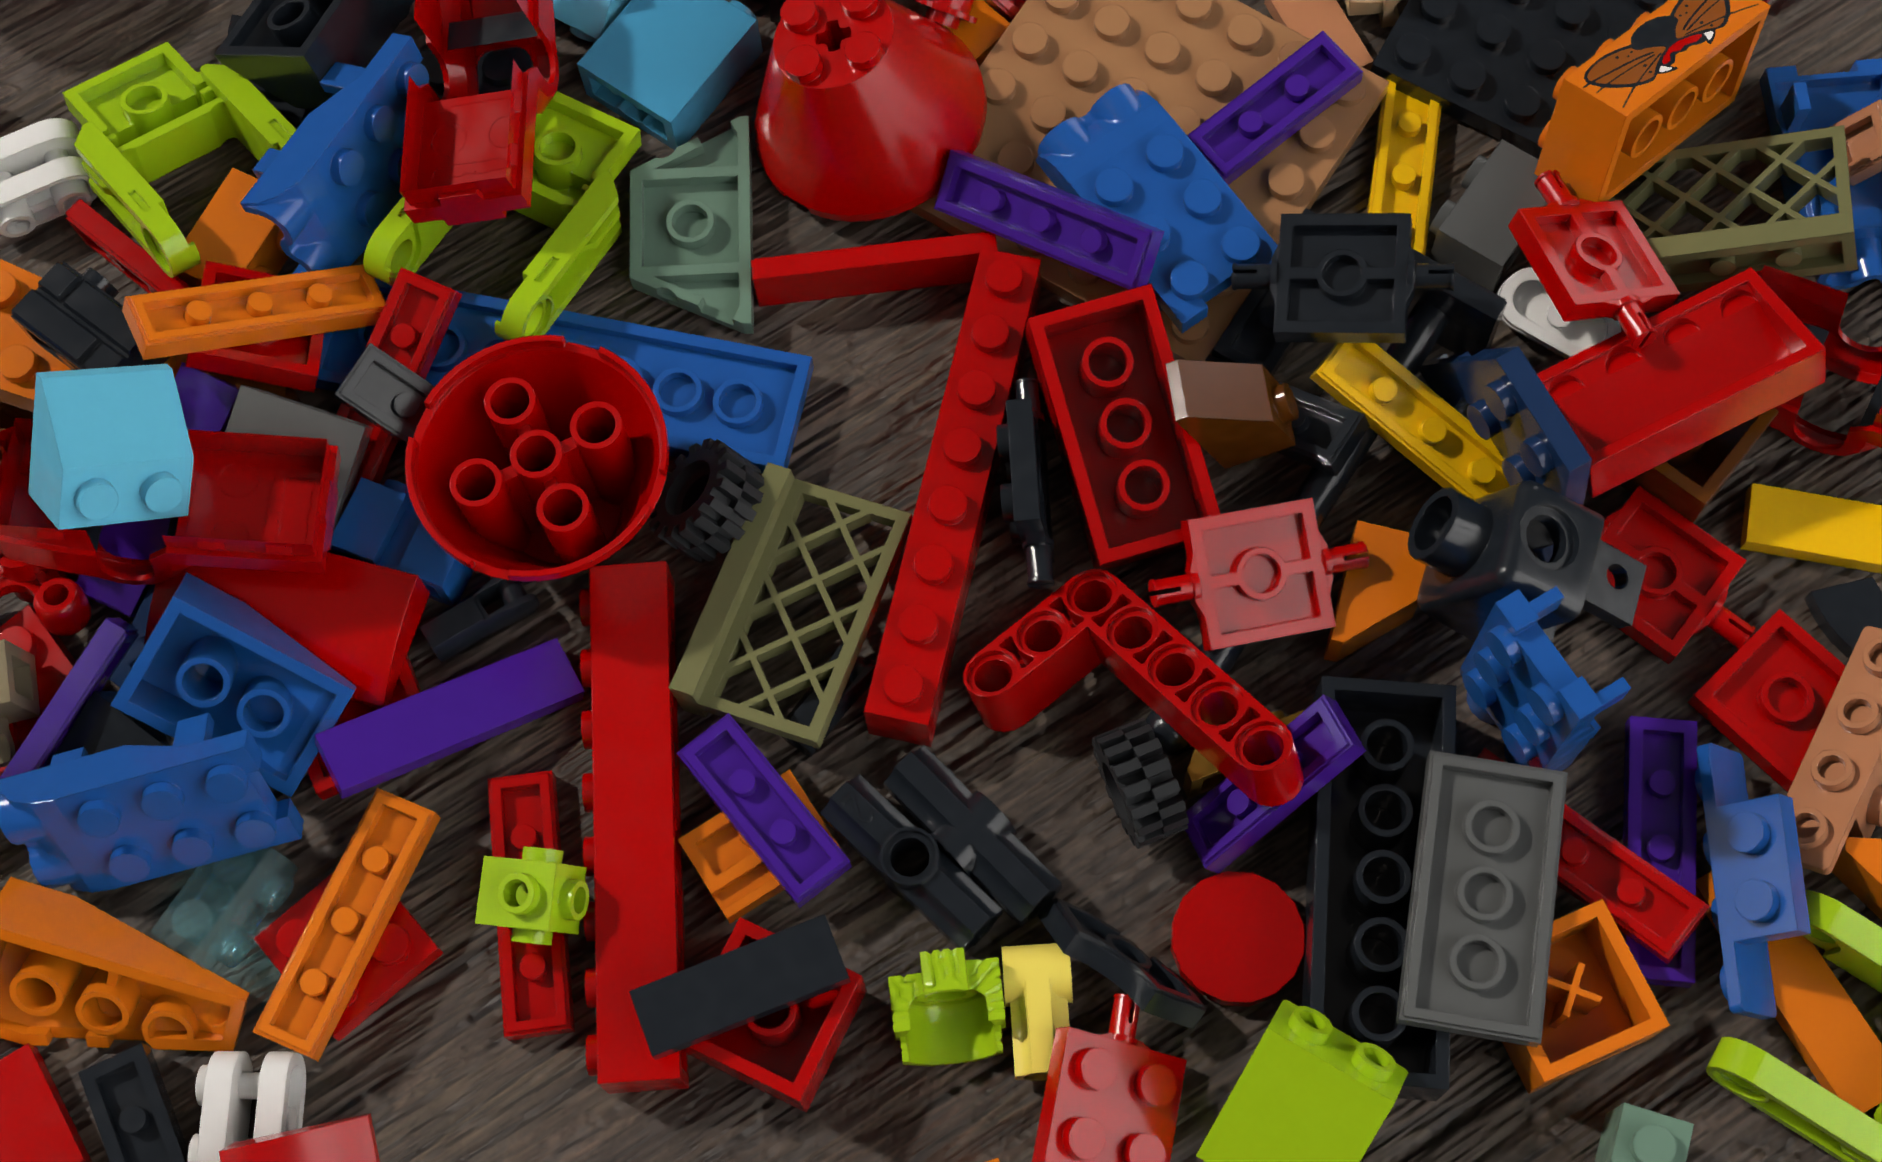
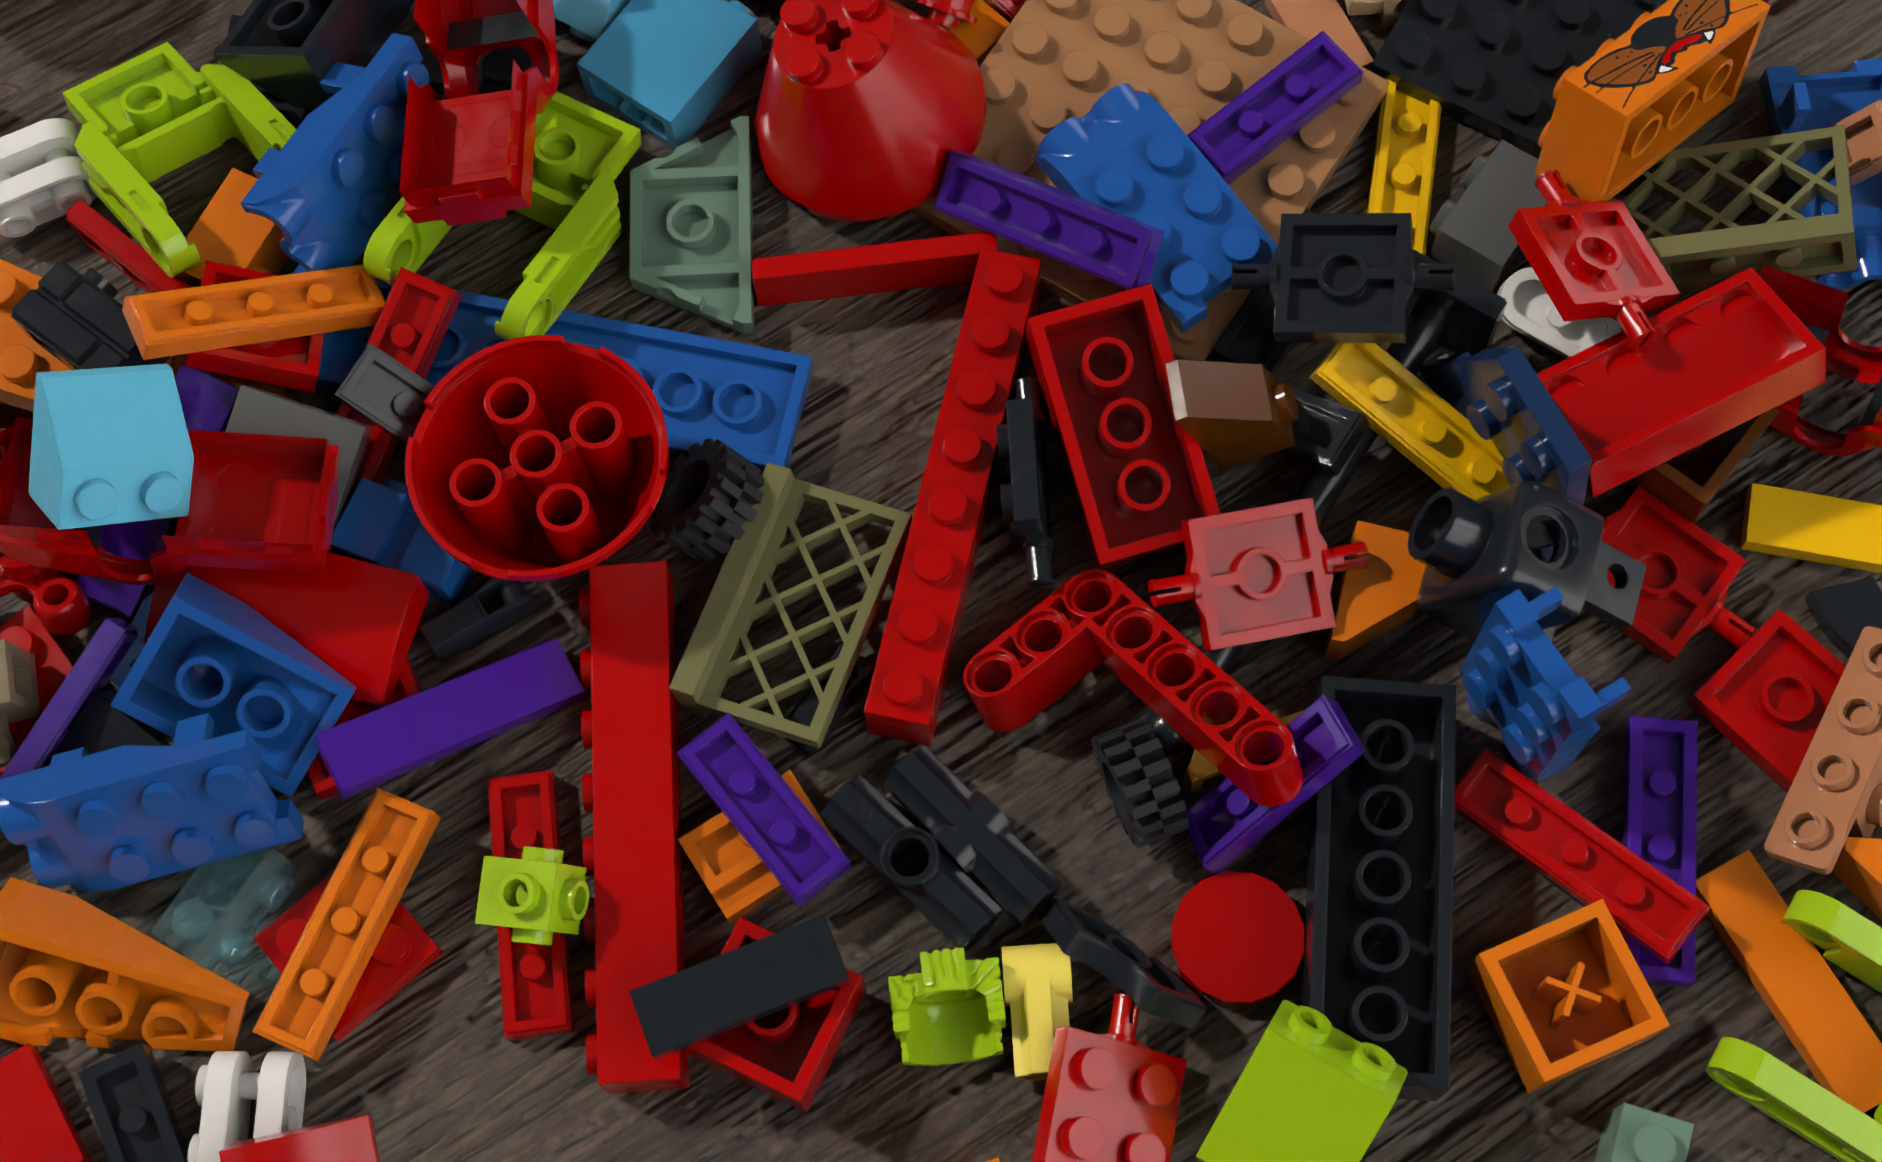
(1482, 899): dark grey tile -> none
(1754, 877): blue bracket -> none

